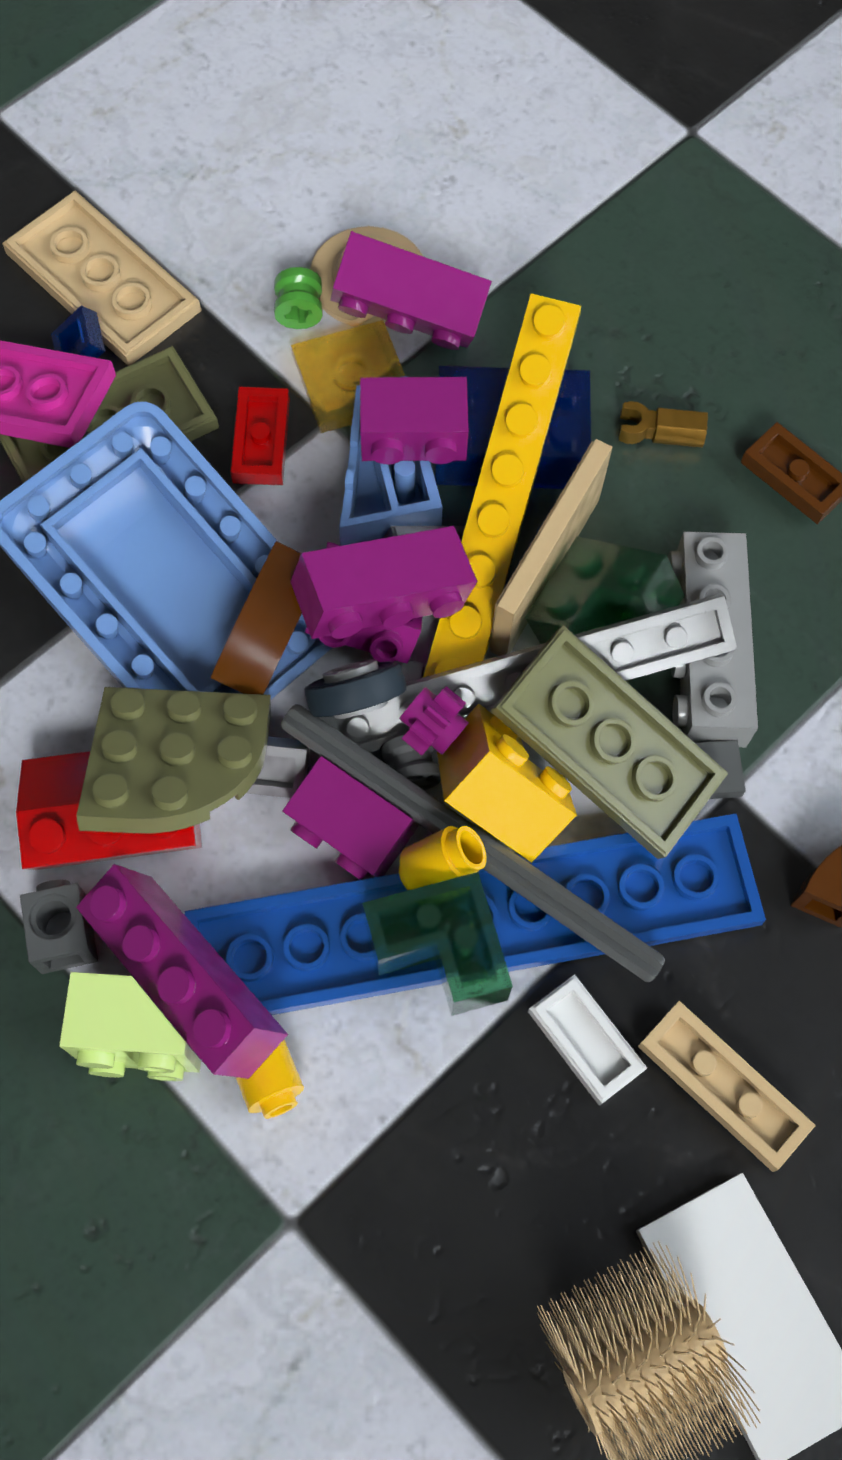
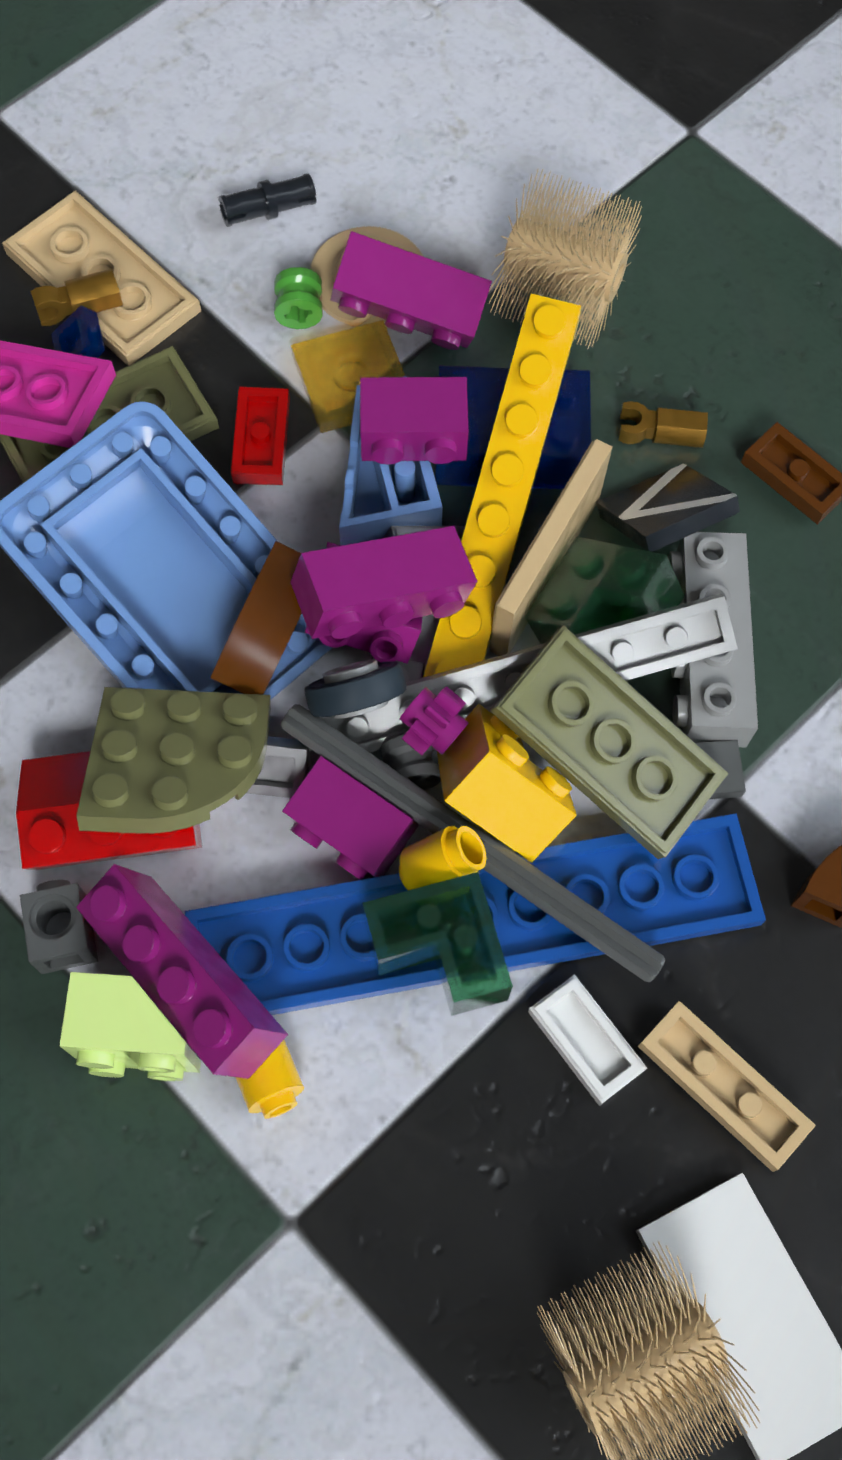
(93, 291): none -> pearl gold bar
(267, 199): none -> black pin
(564, 258): none -> tan piece
(668, 507): none -> black tile

